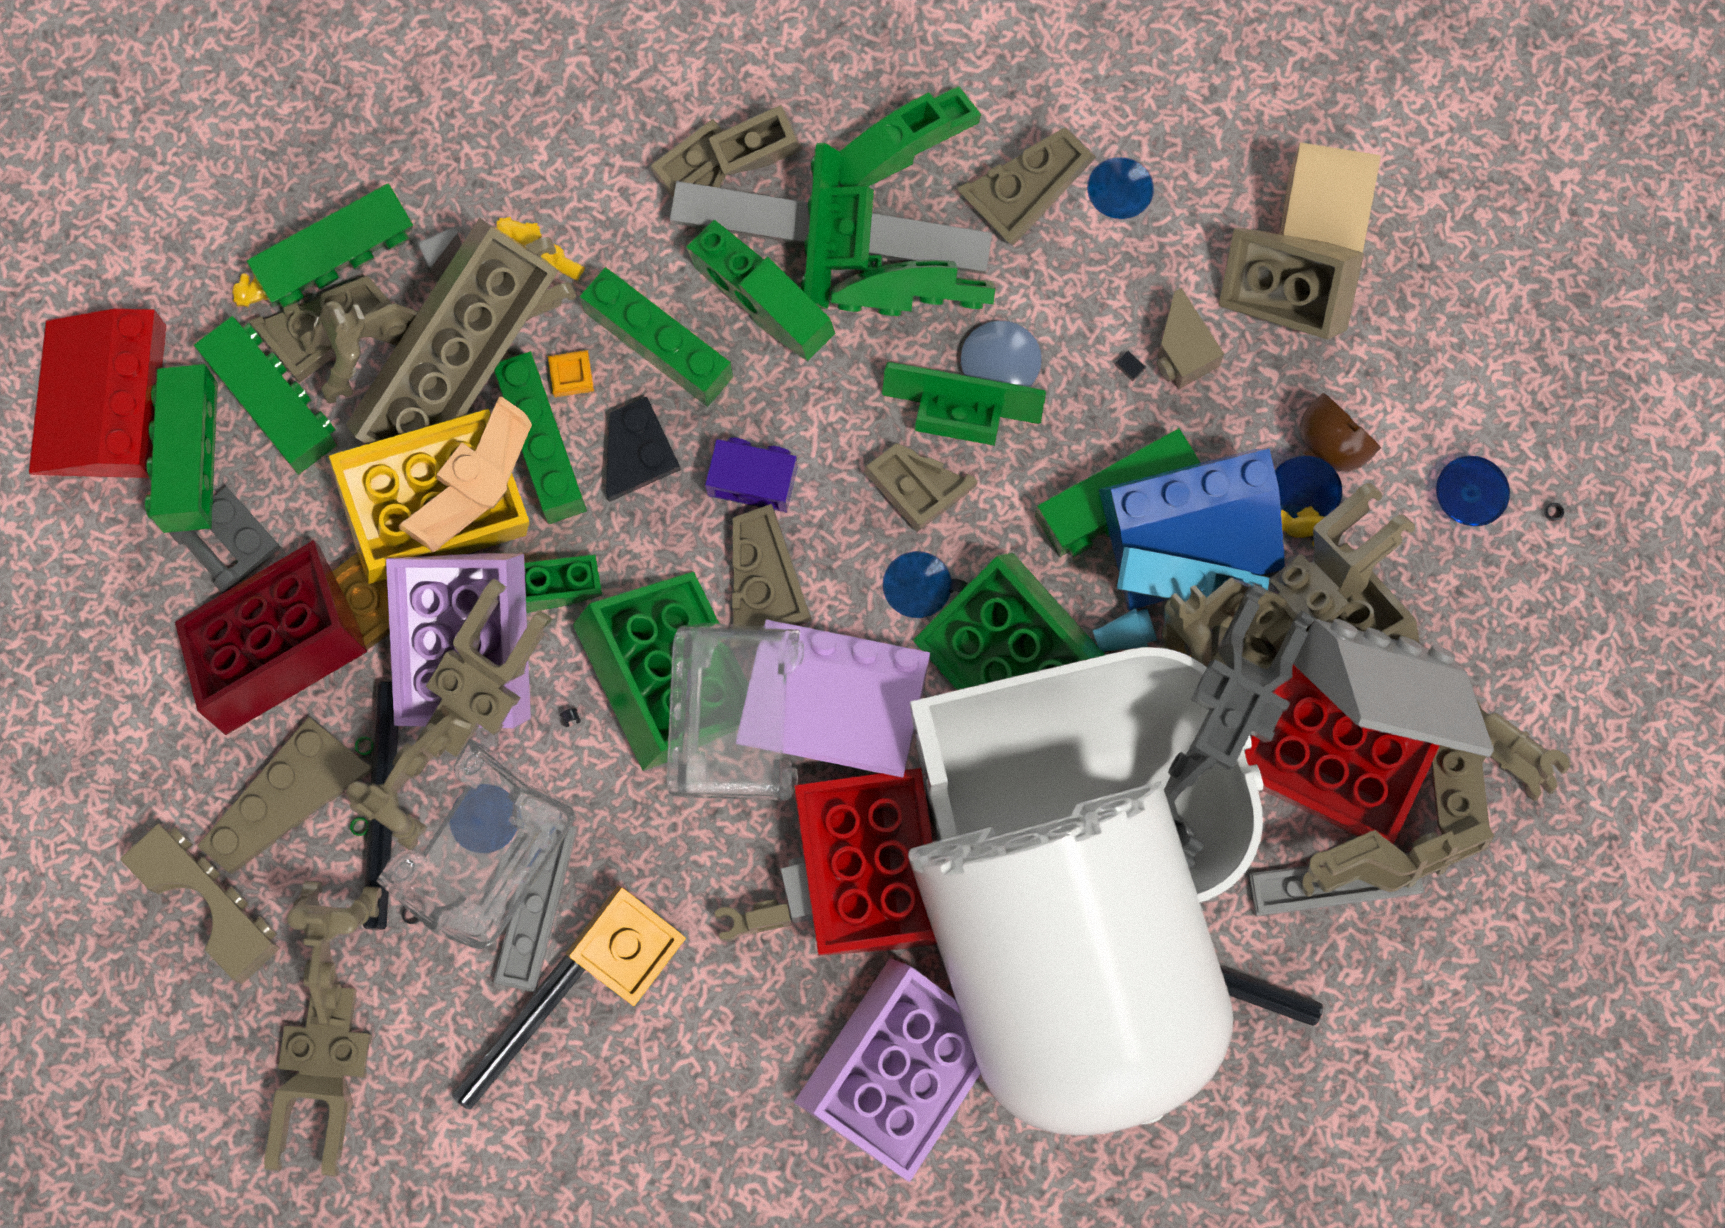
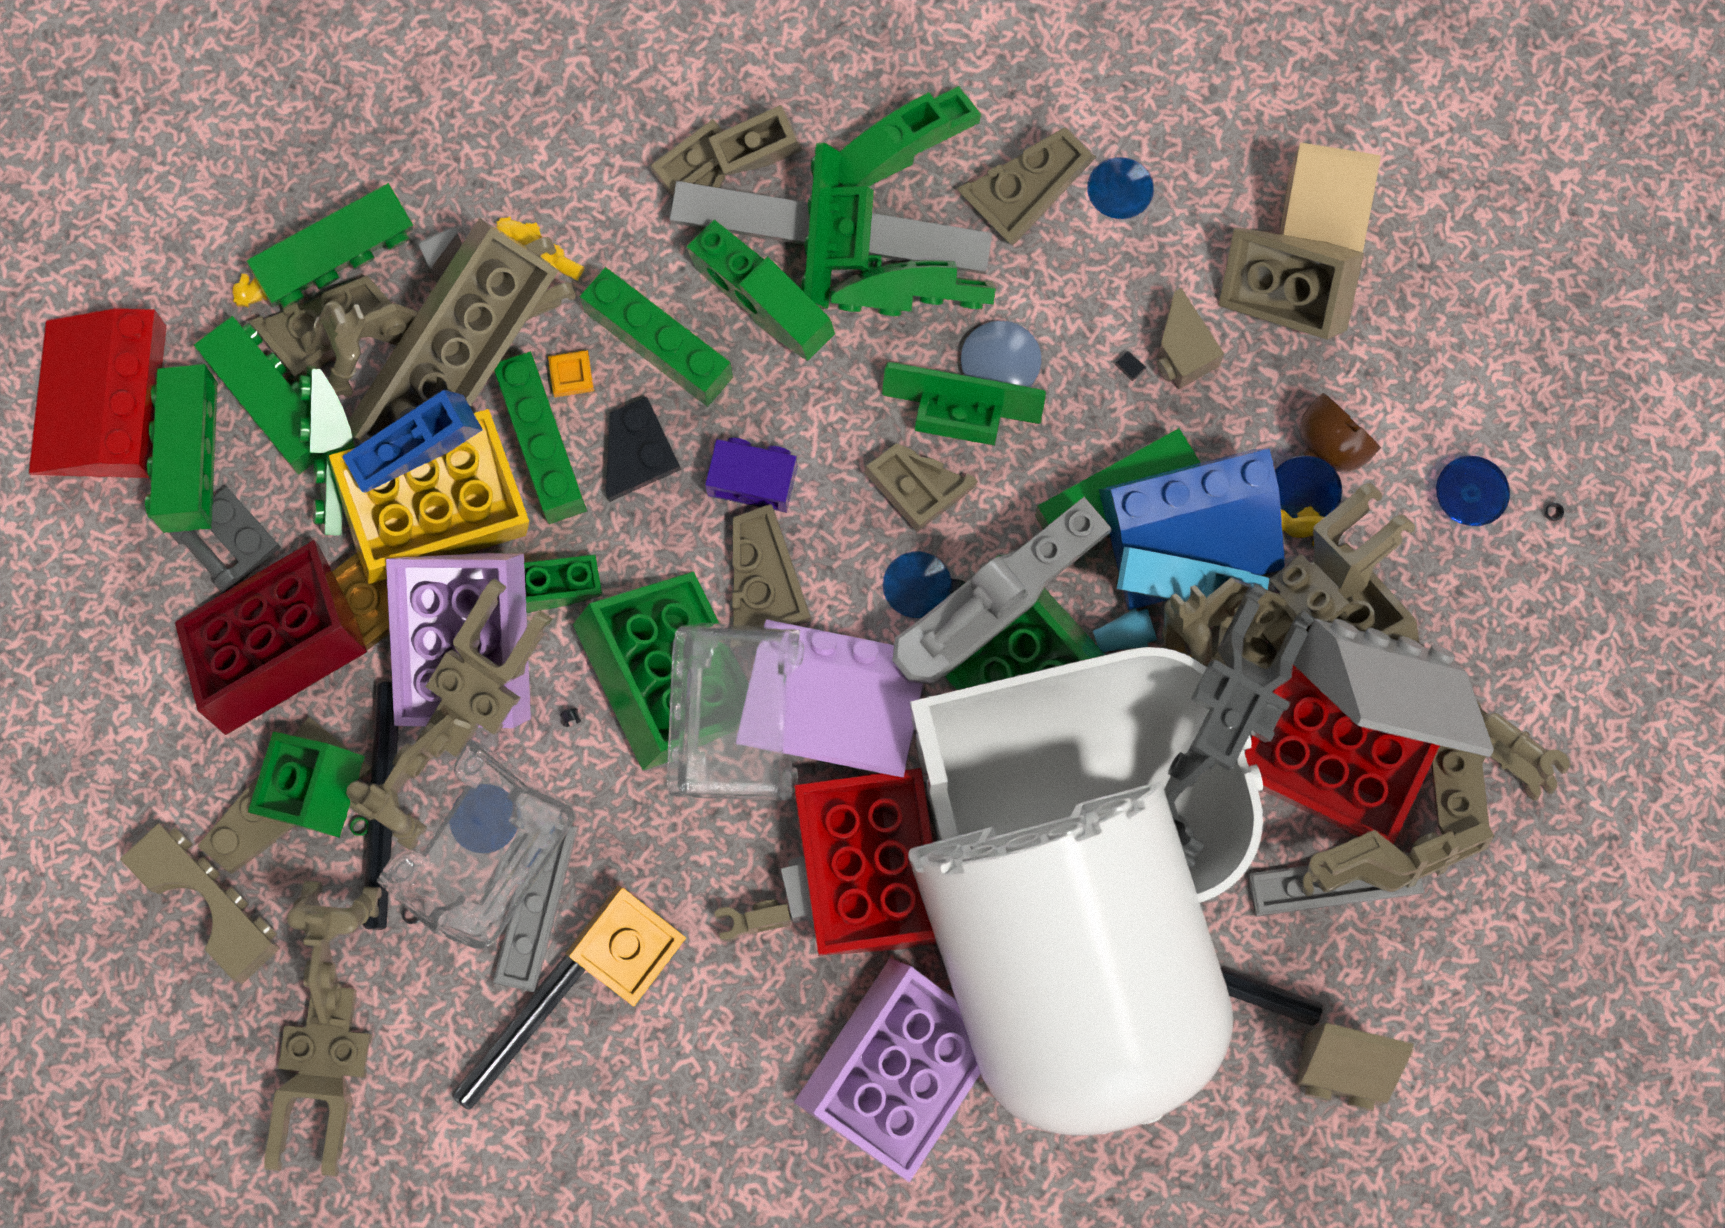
(305, 783): none -> green slope
(328, 433): none -> slope
(360, 740): green piece -> none
(413, 440): none -> blue slope
(472, 479): light nougat plate -> none
(995, 597): none -> light grey piece
(1351, 1065): none -> dark tan slope

